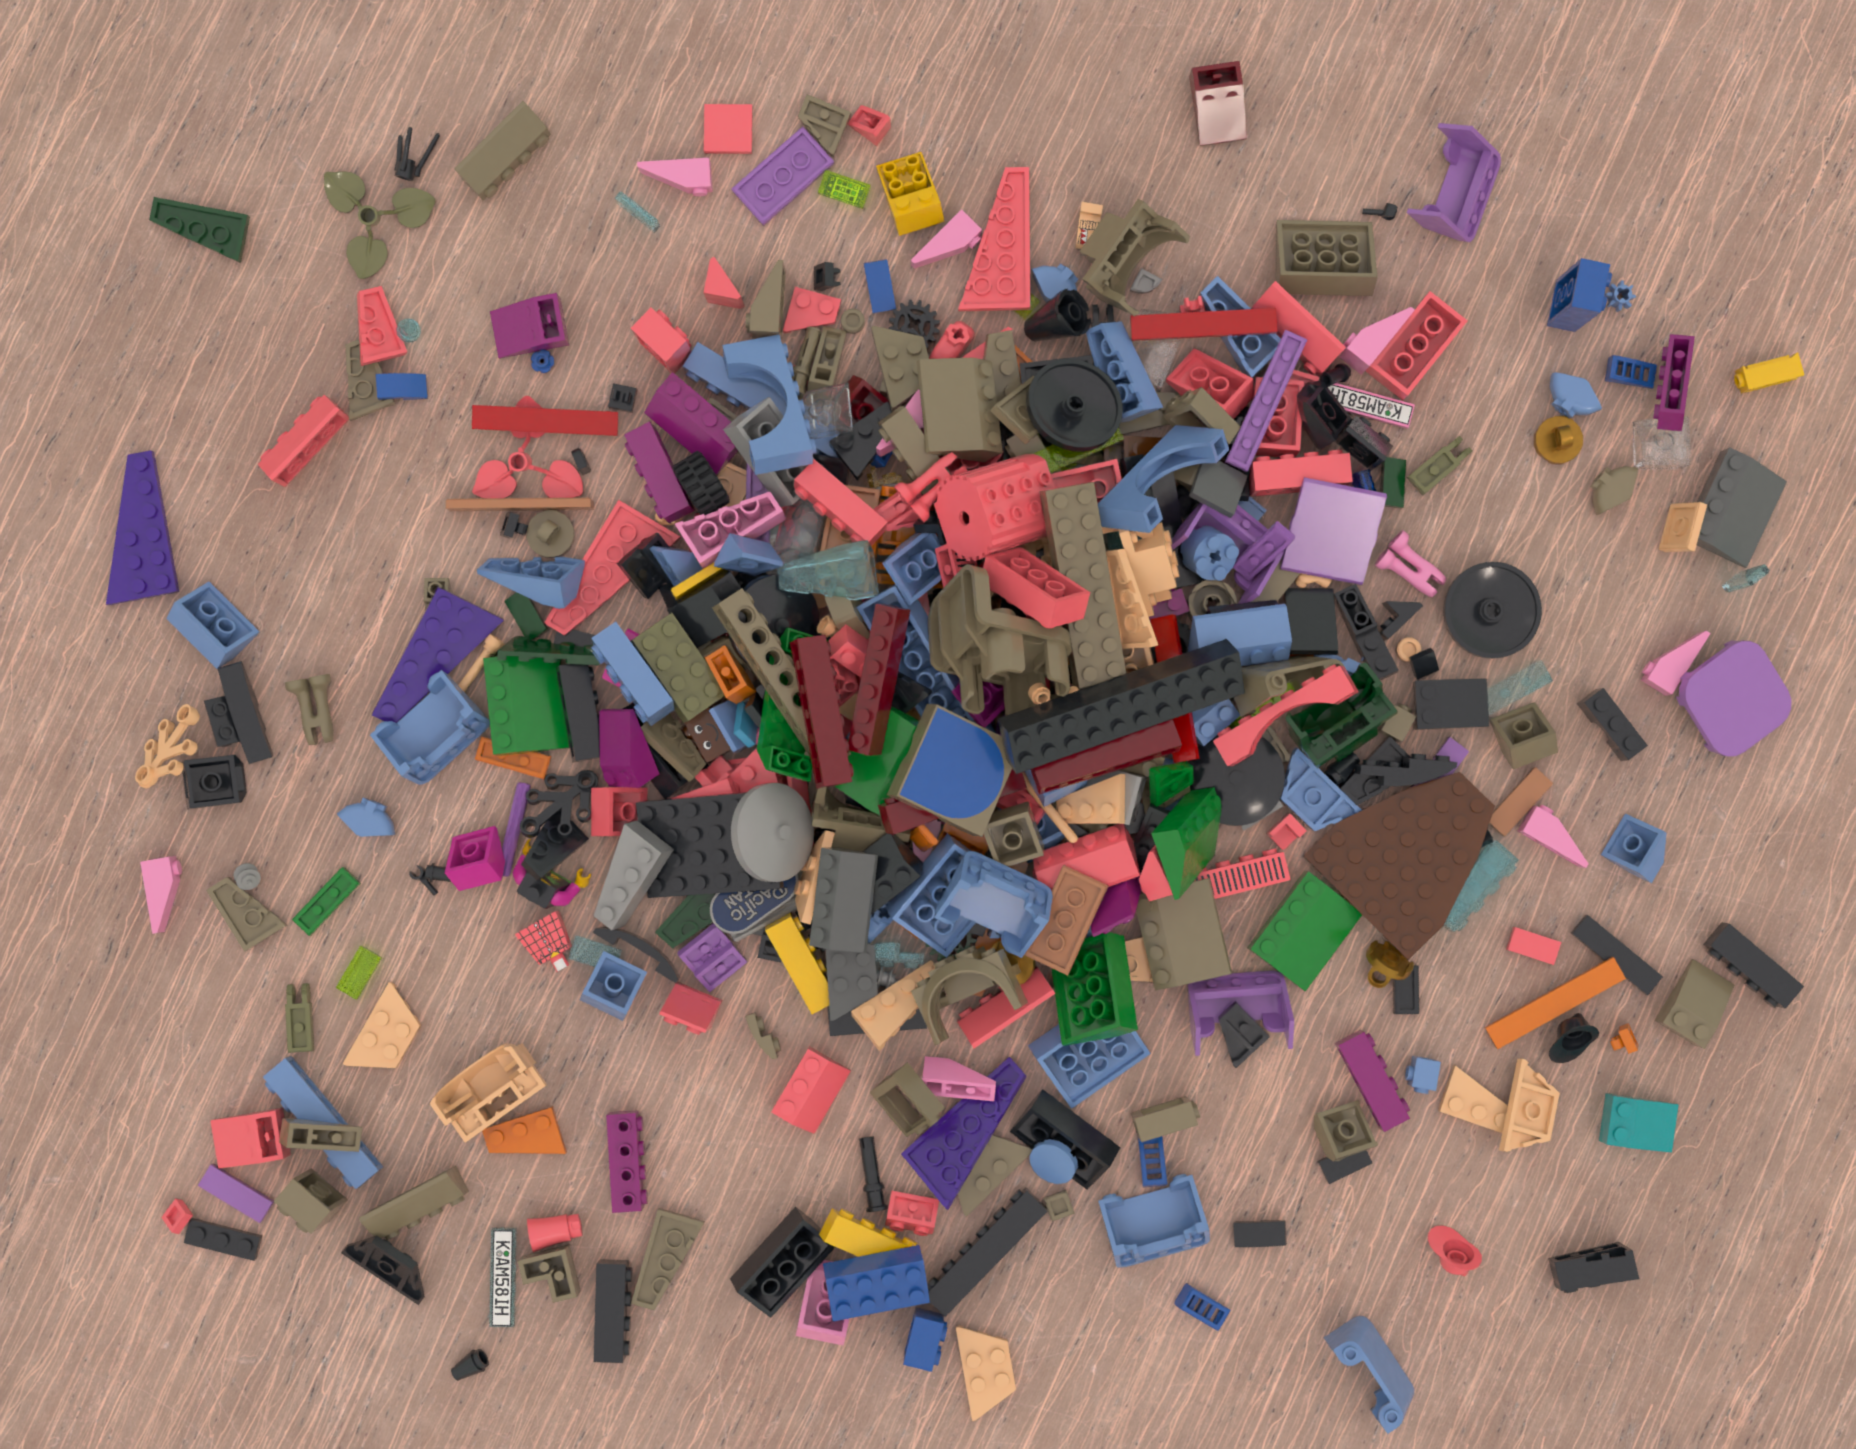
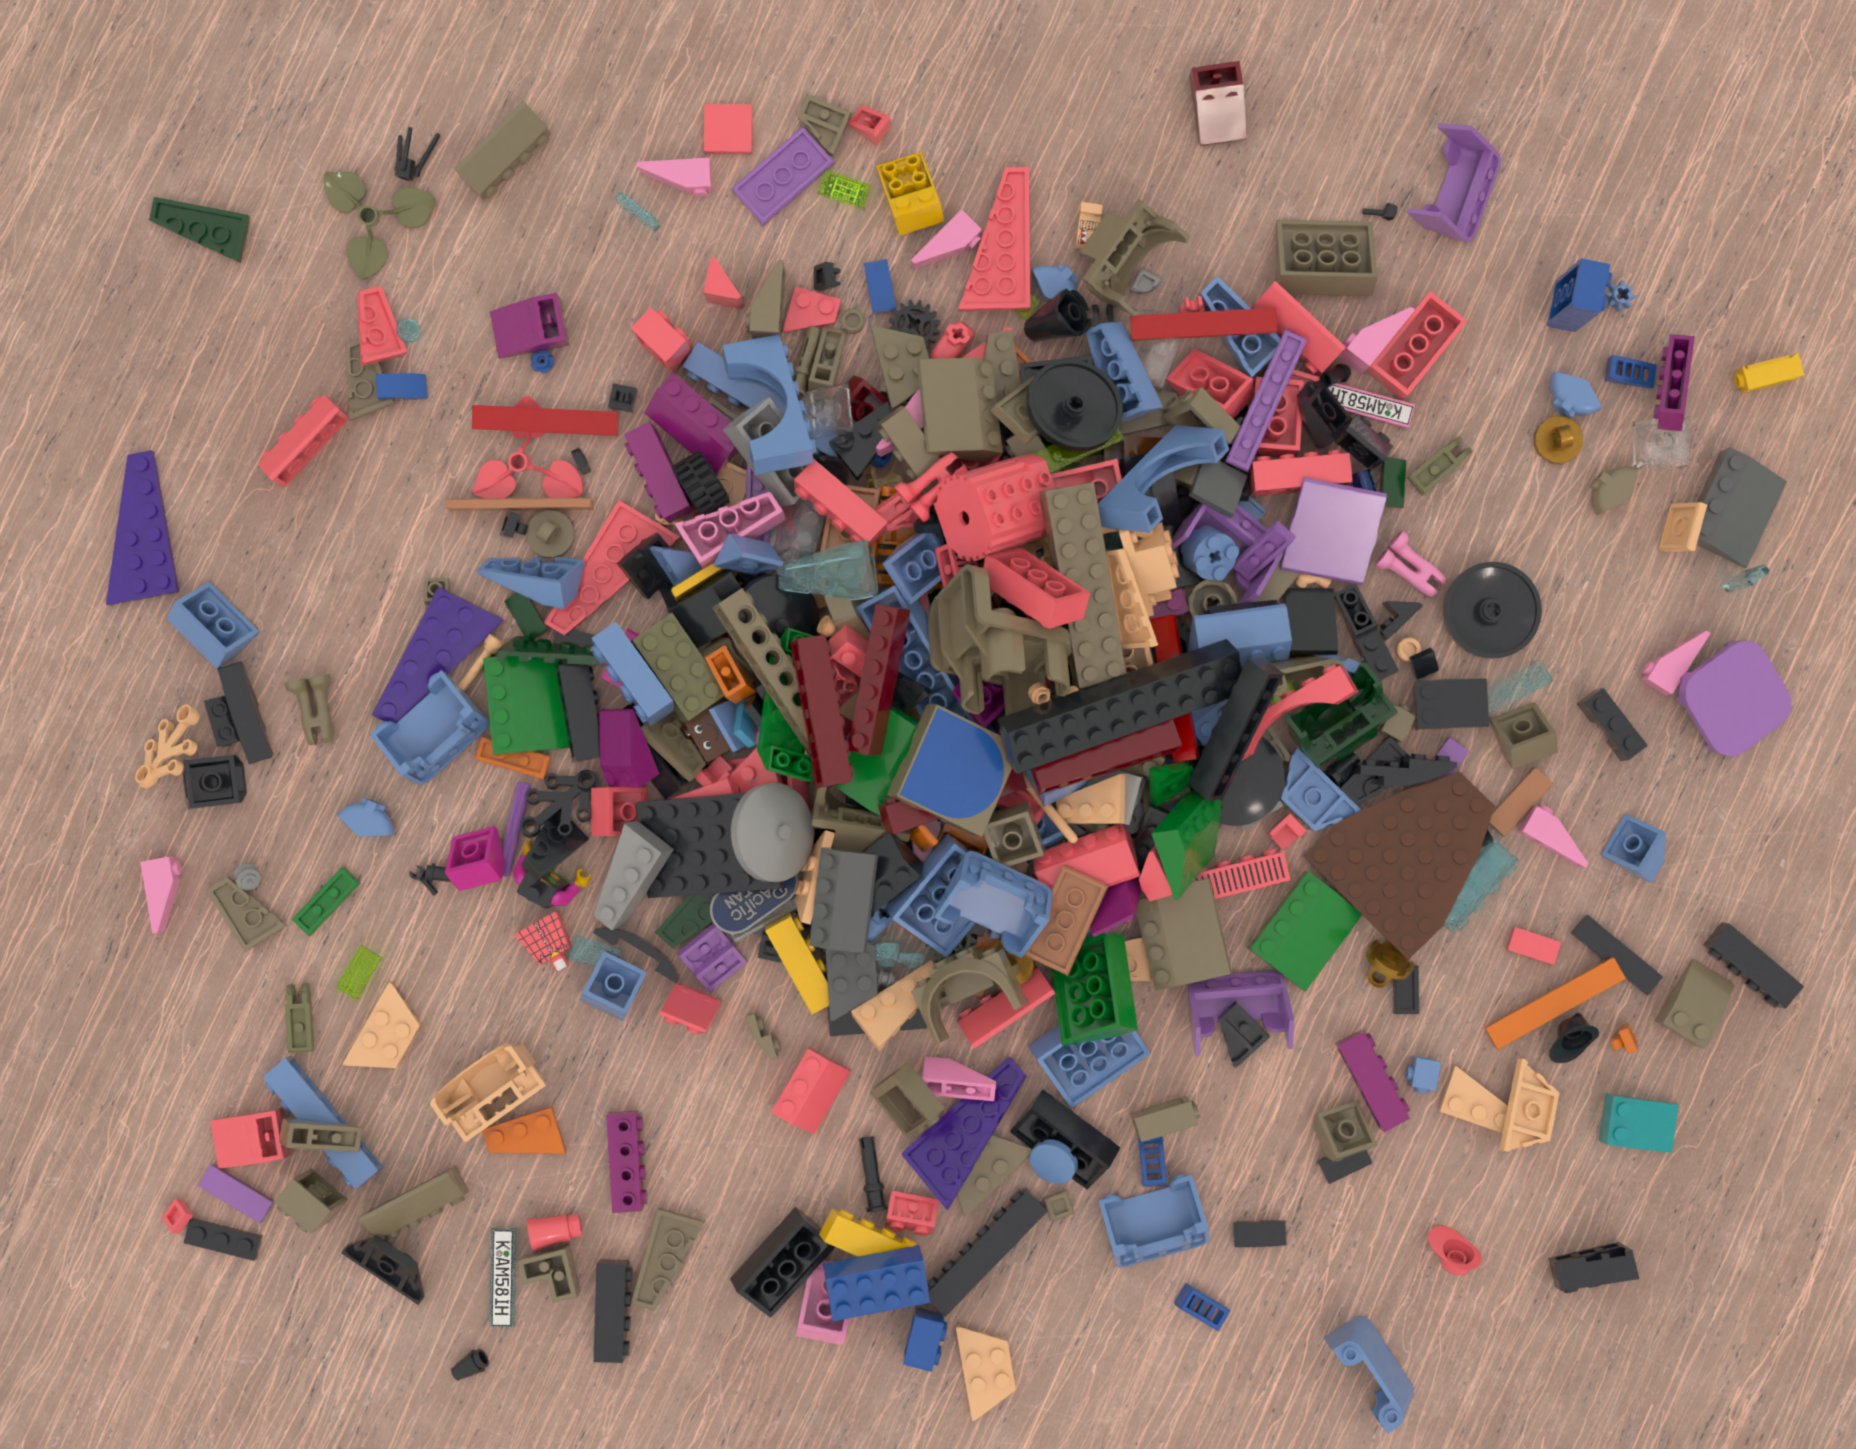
(1235, 728): none -> black brick

